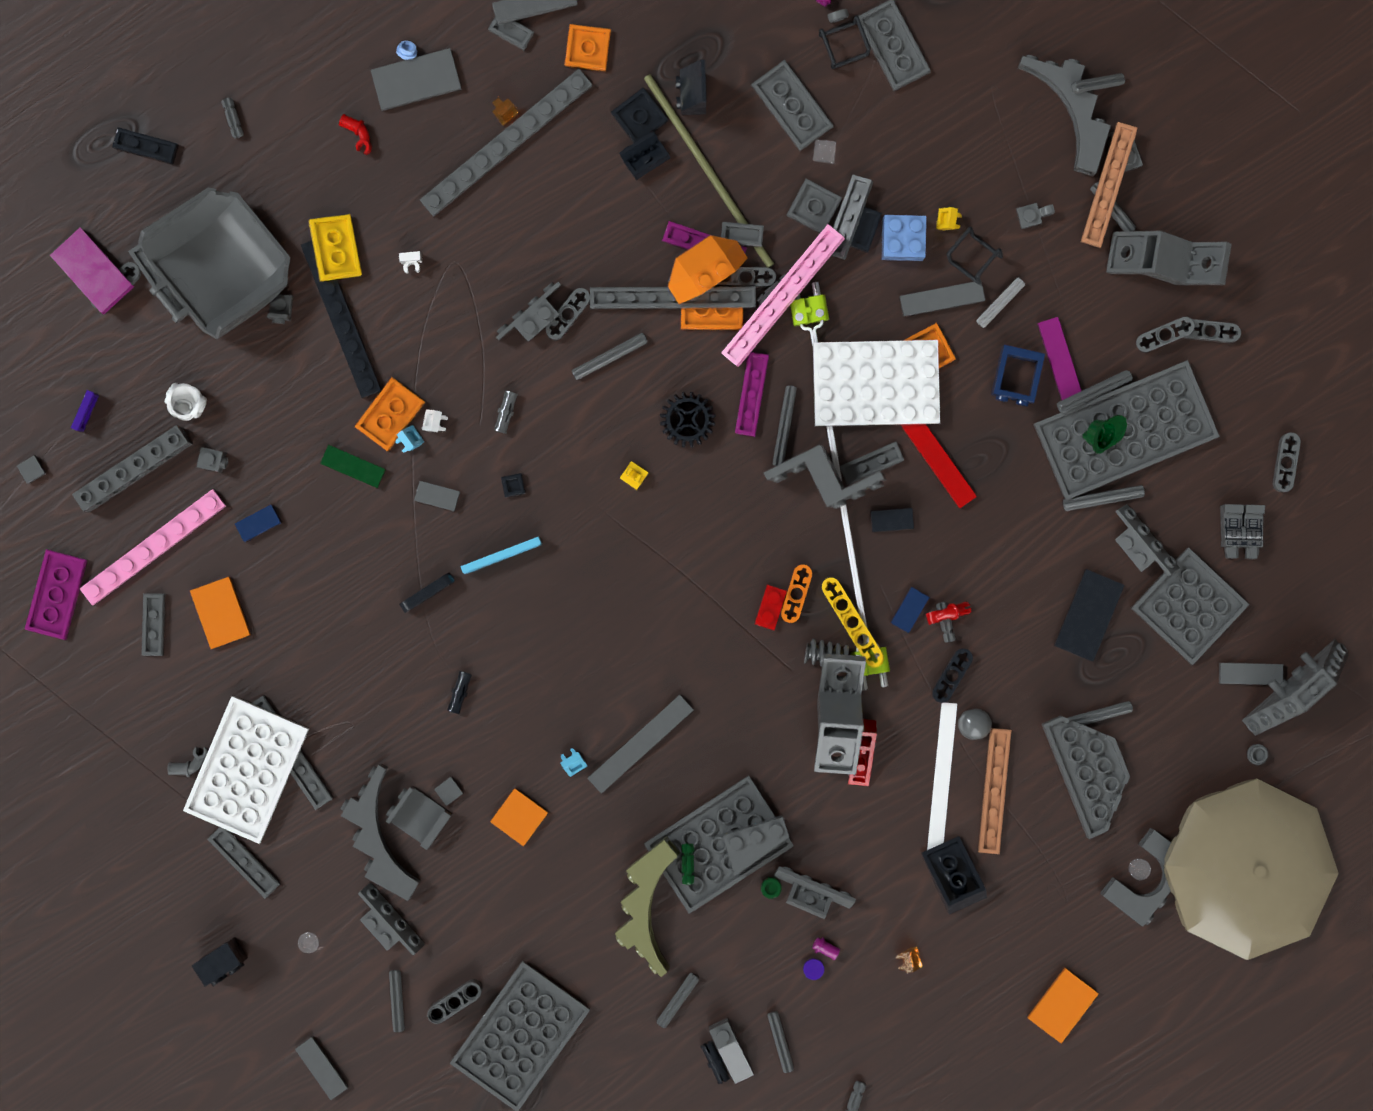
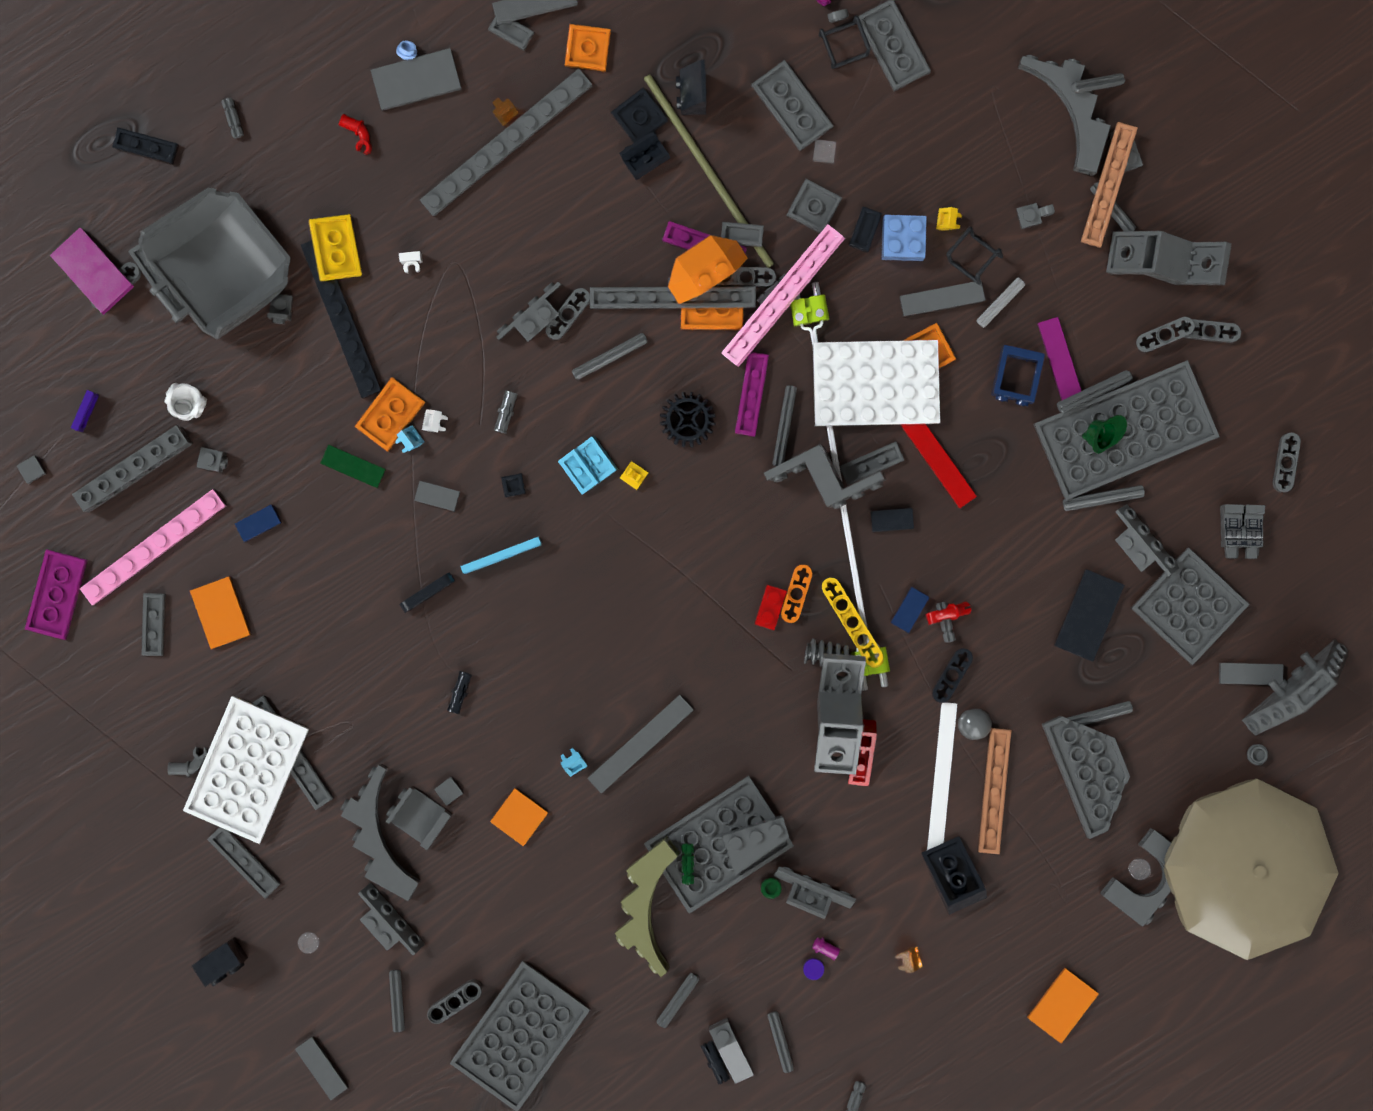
(588, 465): none -> medium azure slope
(851, 212): dark grey plate -> none

